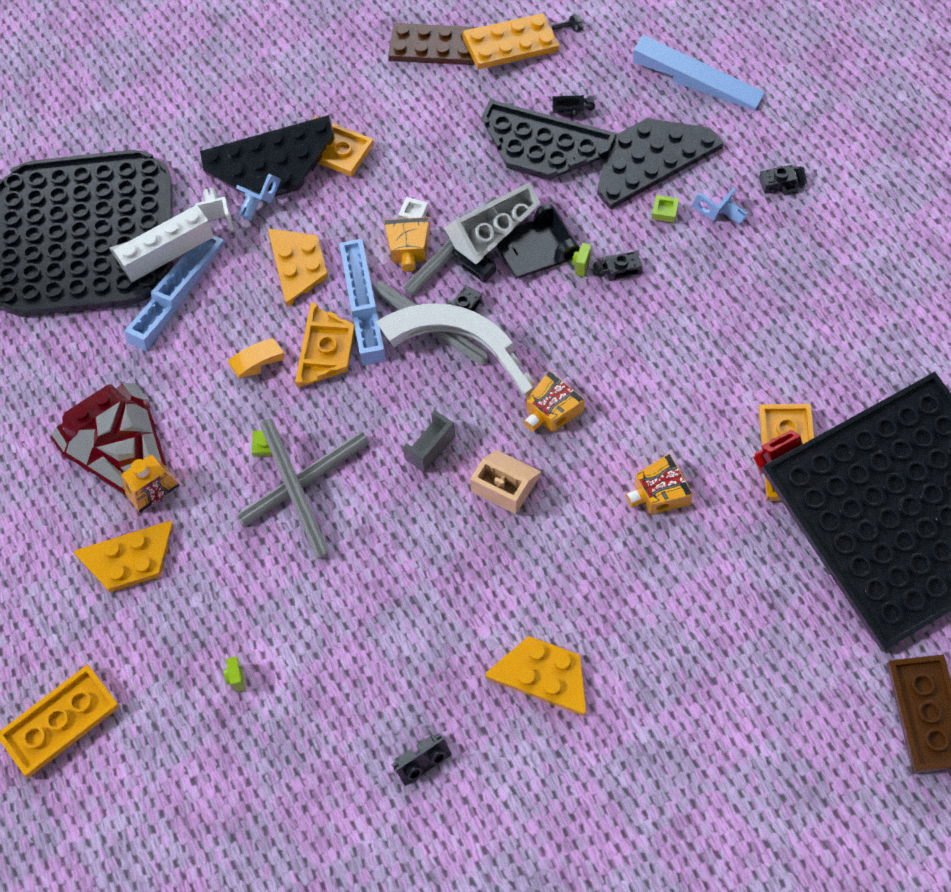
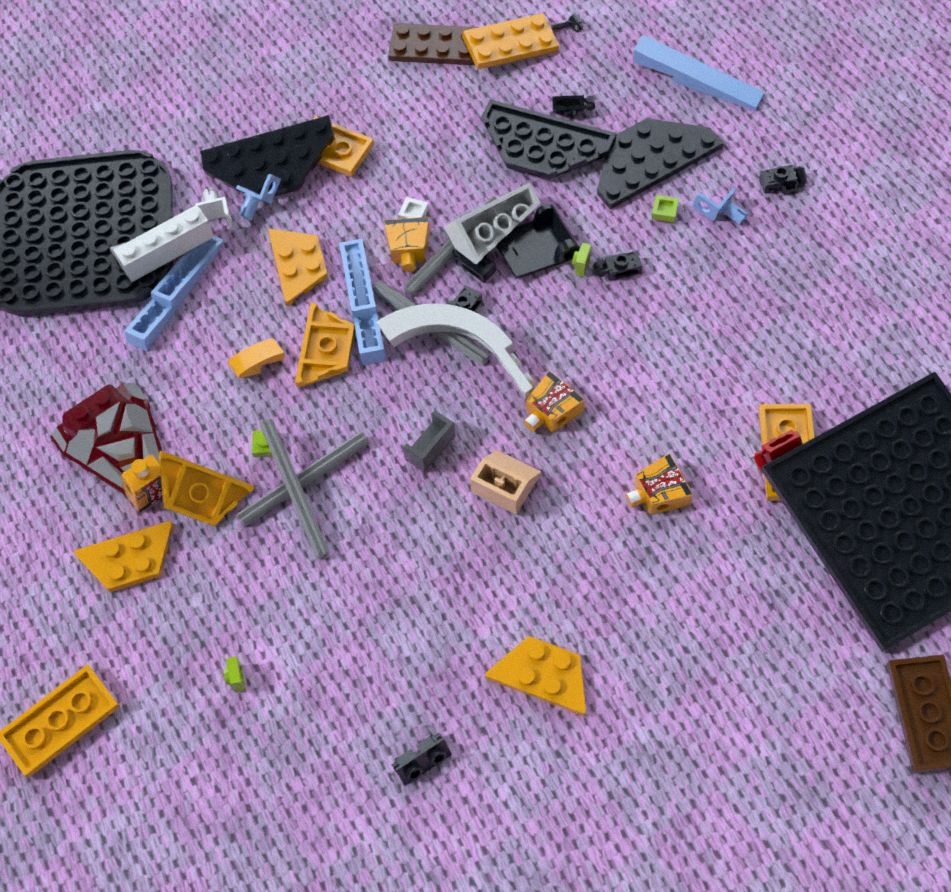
(198, 490): none -> light orange wing

